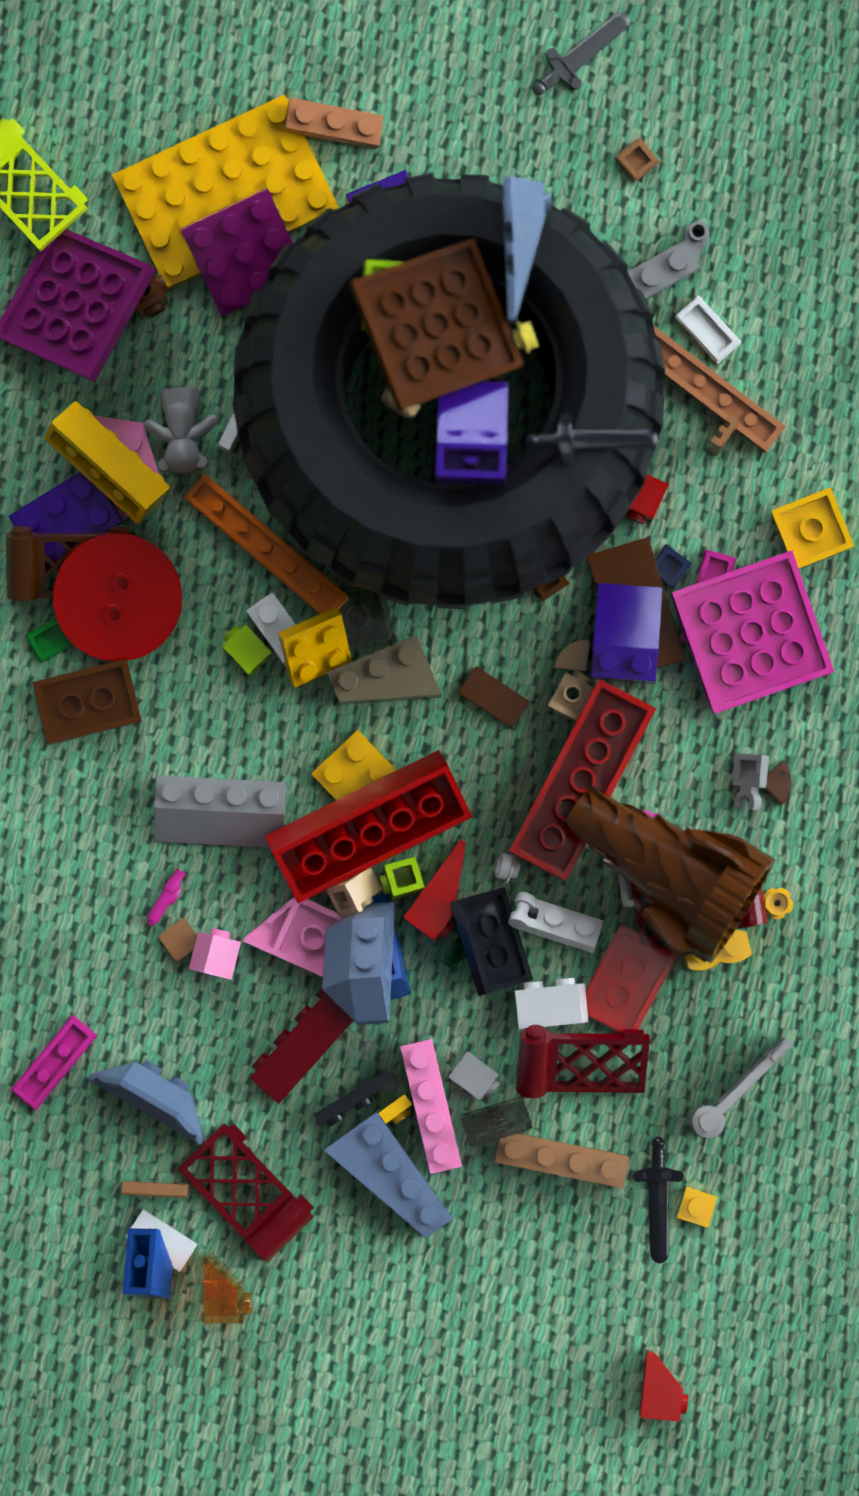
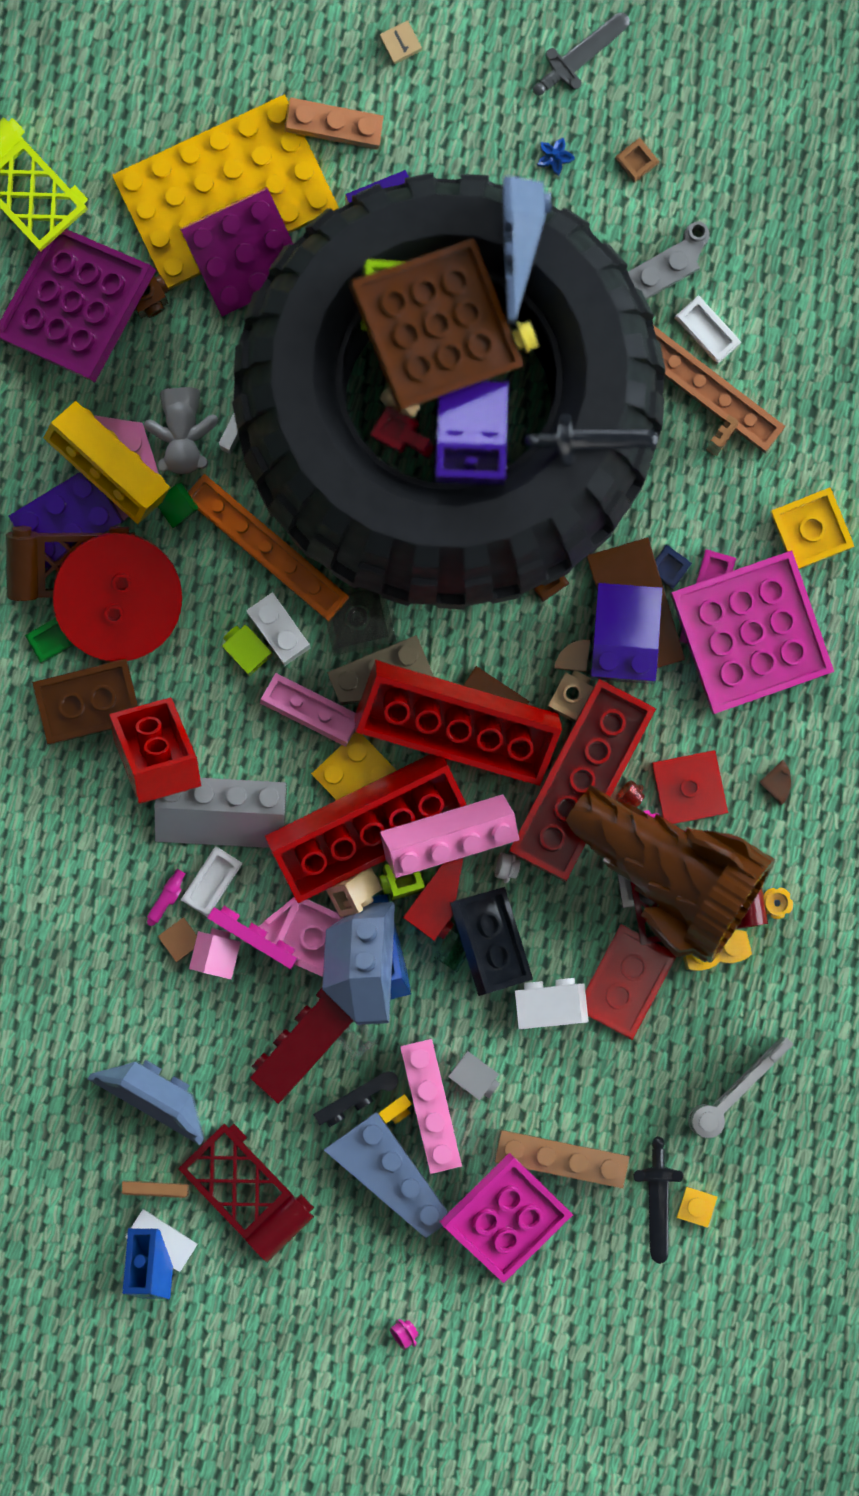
(54, 1062): dark pink tile -> none
(155, 750): none -> red brick
(177, 505): none -> green tile
(211, 881): none -> white tile
(224, 1293): clear orange slope -> none
(254, 936): none -> dark pink plate
(309, 709): none -> bright pink plate
(315, 647): yellow plate -> none
(399, 431): none -> dark red plate
(400, 42): none -> tan tile
(404, 1333): none -> dark pink plate
(449, 836): none -> bright pink brick
(457, 722): none -> red brick
(496, 1121): clear smoke plate -> none
(506, 1218): none -> dark pink plate
(539, 1066): dark red piece -> none
(555, 156): none -> blue plant
(555, 922): white plate -> none
(631, 794): none -> clear red plate
(647, 501): red brick -> none
(660, 1392): red slope -> none
(690, 787): none -> red plate
(749, 773): light grey plate -> none

